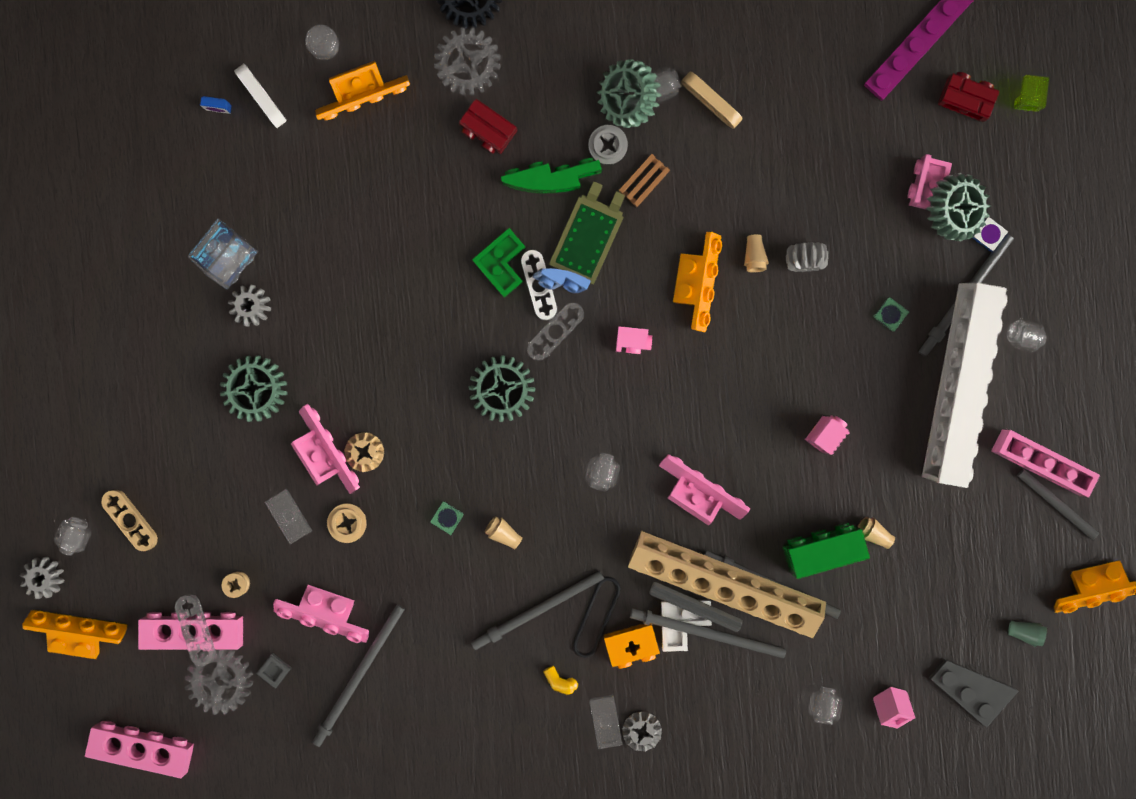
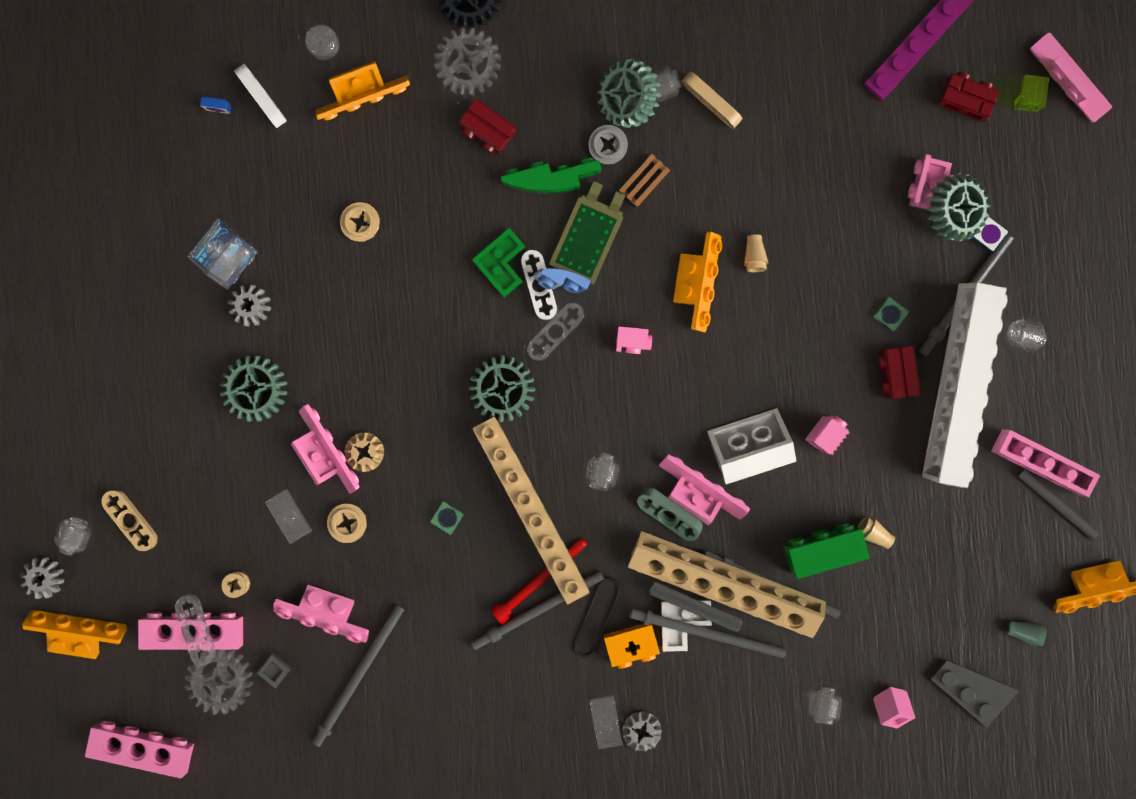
(356, 211): none -> tan gear
(502, 532): tan cone -> none
(503, 610): none -> red piece
(531, 510): none -> tan brick
(559, 684): yellow arm -> none
(666, 504): none -> sand green beam
(752, 446): none -> white slope
(807, 257): light grey gear -> none
(899, 372): none -> dark red brick
(1070, 77): none -> bright pink bracket

